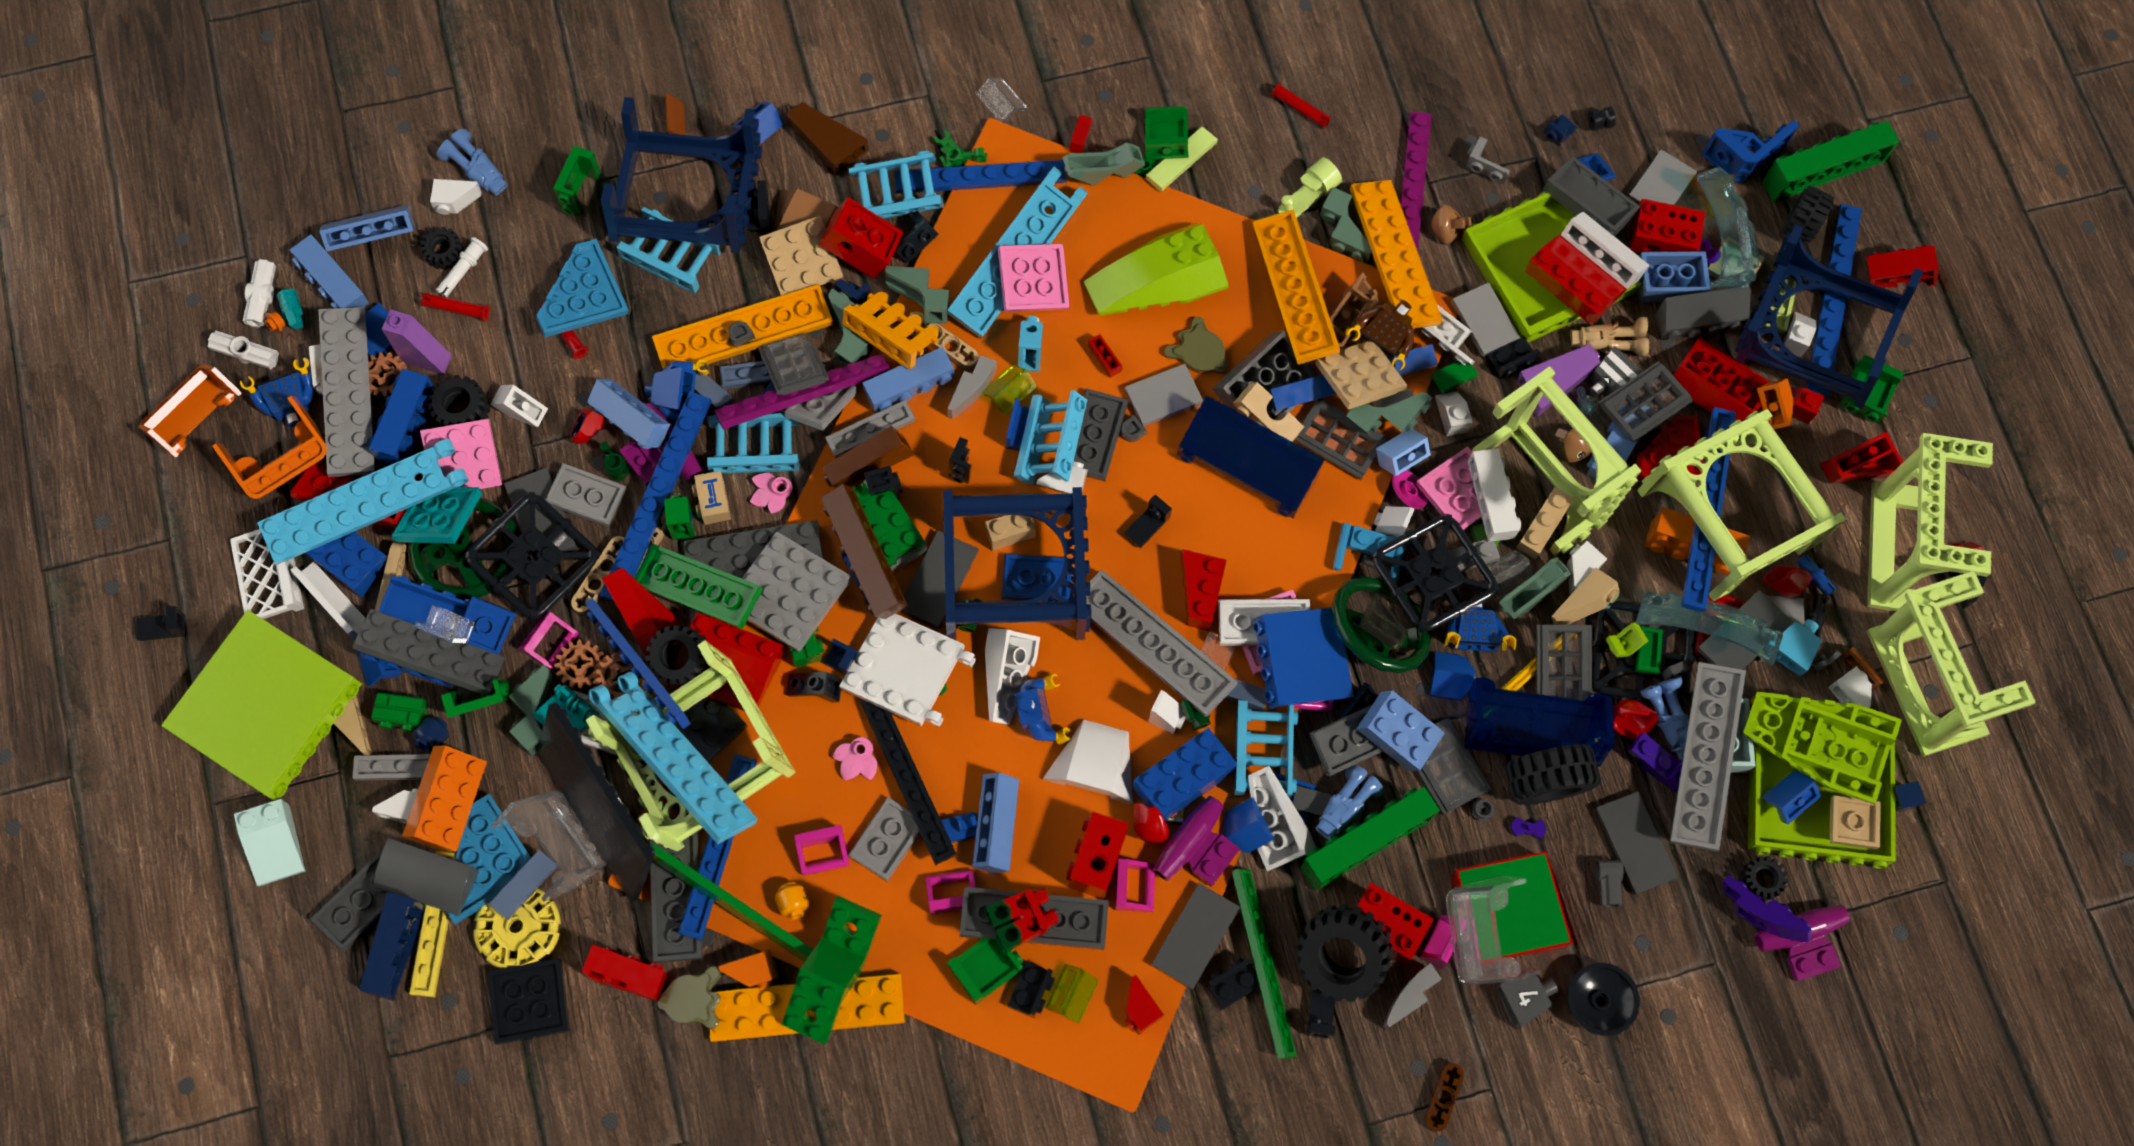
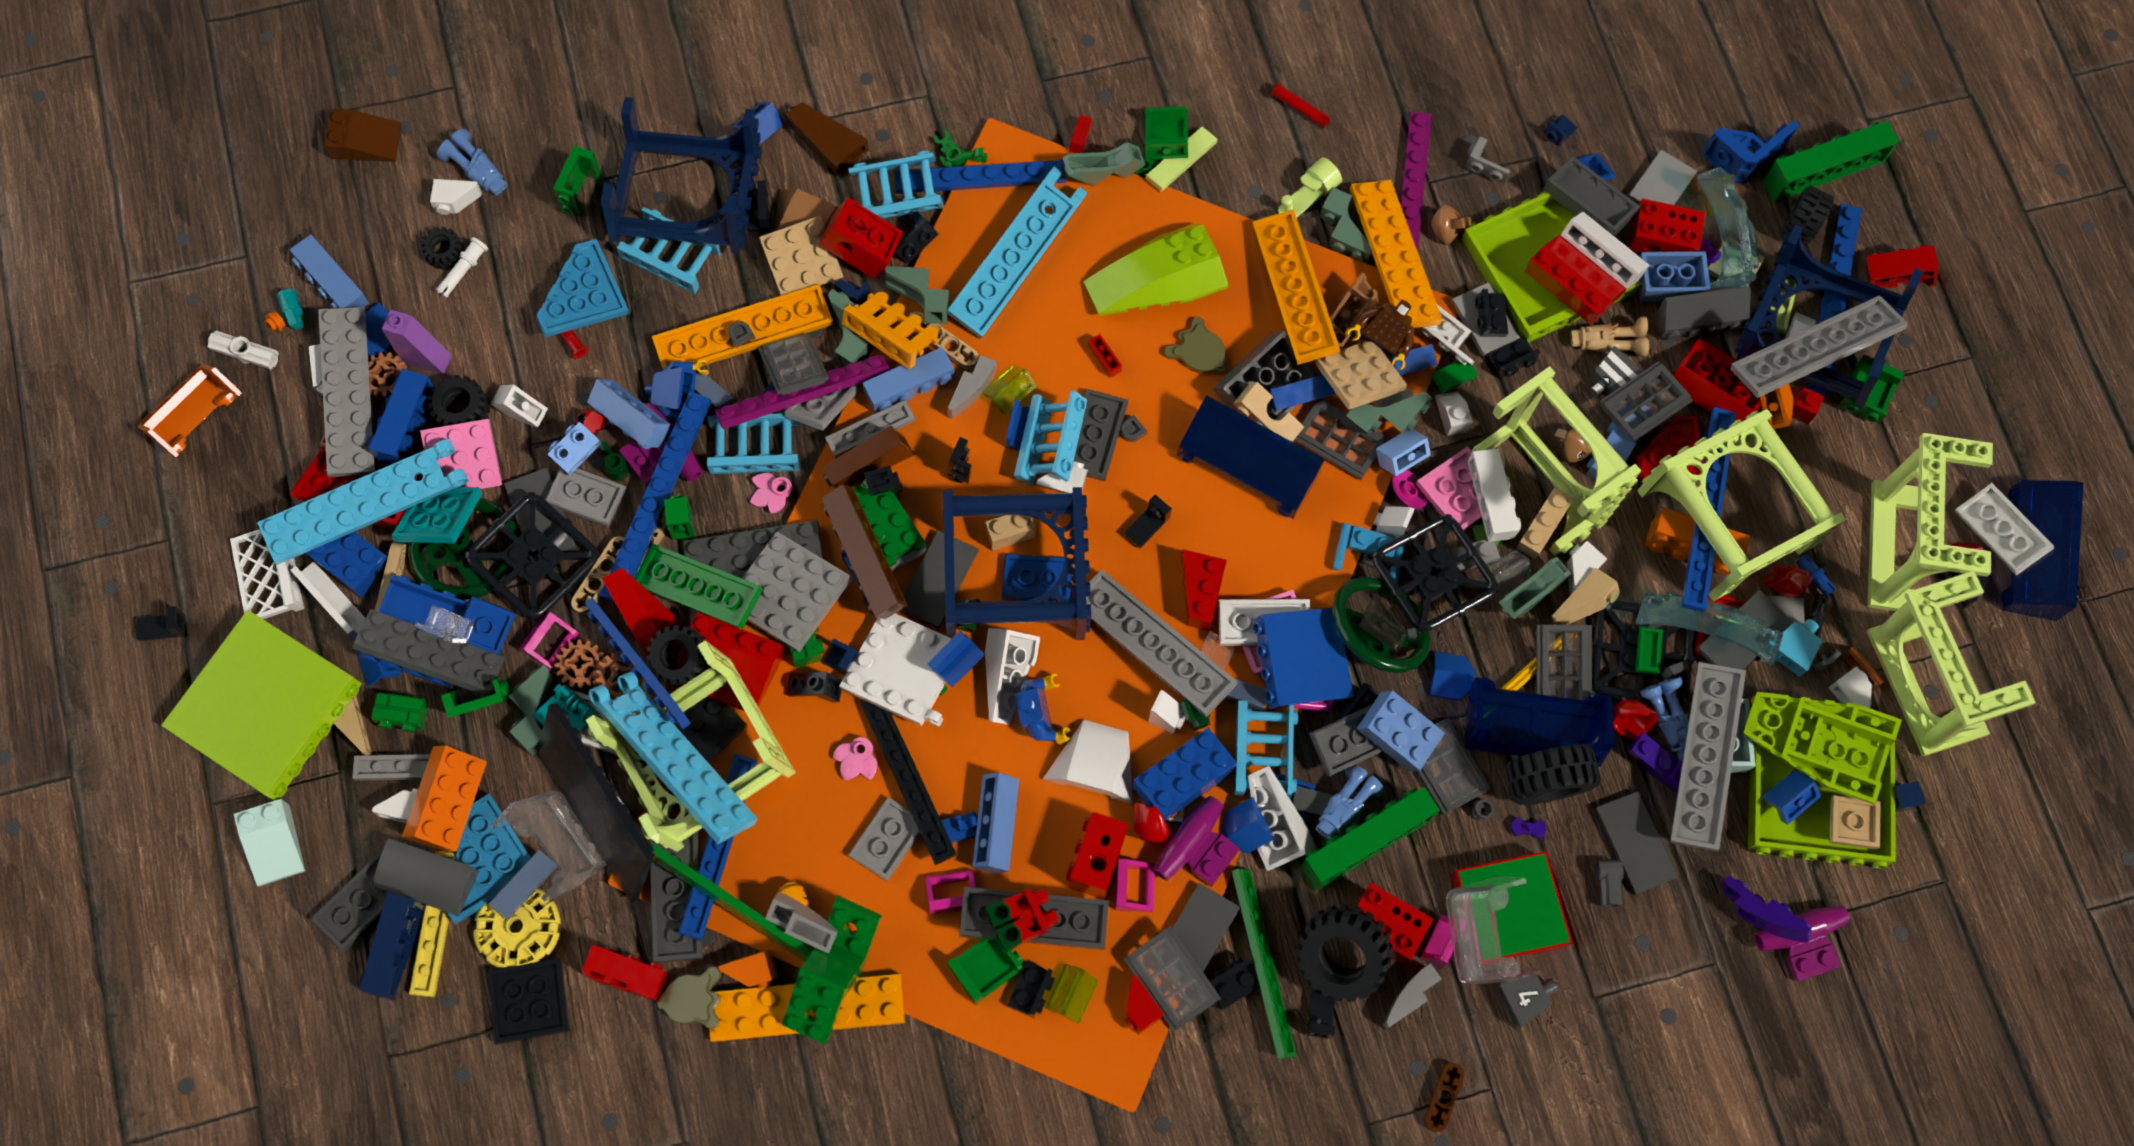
(259, 293): white piece -> none
(260, 480): orange windscreen -> none
(273, 394): blue torso -> none
(361, 136): none -> reddish brown slope
(367, 228): medium blue brick -> none
(430, 733): dark blue head -> none
(456, 306): red pin -> none
(573, 448): none -> light blue brick
(674, 115): dark orange slope -> none
(712, 497): tan brick -> none
(744, 375): sand blue tile -> none
(801, 922): none -> light grey slope
(820, 837): dark pink tile -> none
(956, 658): none -> blue panel
(1000, 99): clear panel -> none
(1030, 338): medium azure torso -> none
(1033, 277): bright pink plate -> none
(1163, 395): light grey tile -> none
(1172, 978): none -> clear piece
(1478, 632): blue torso -> none
(1491, 314): none -> black bracket
(1569, 372): medium lavender slope -> none
(1587, 404): clear light blue plate -> none
(1601, 118): black wheel -> none
(1618, 995): black dish -> none
(1627, 641): lime bracket -> none
(1773, 869): black tyre -> none
(1818, 346): none -> light grey plate
(1866, 461): red wedge -> none
(2004, 529): none -> white tile
(2051, 583): none -> clear blue windscreen

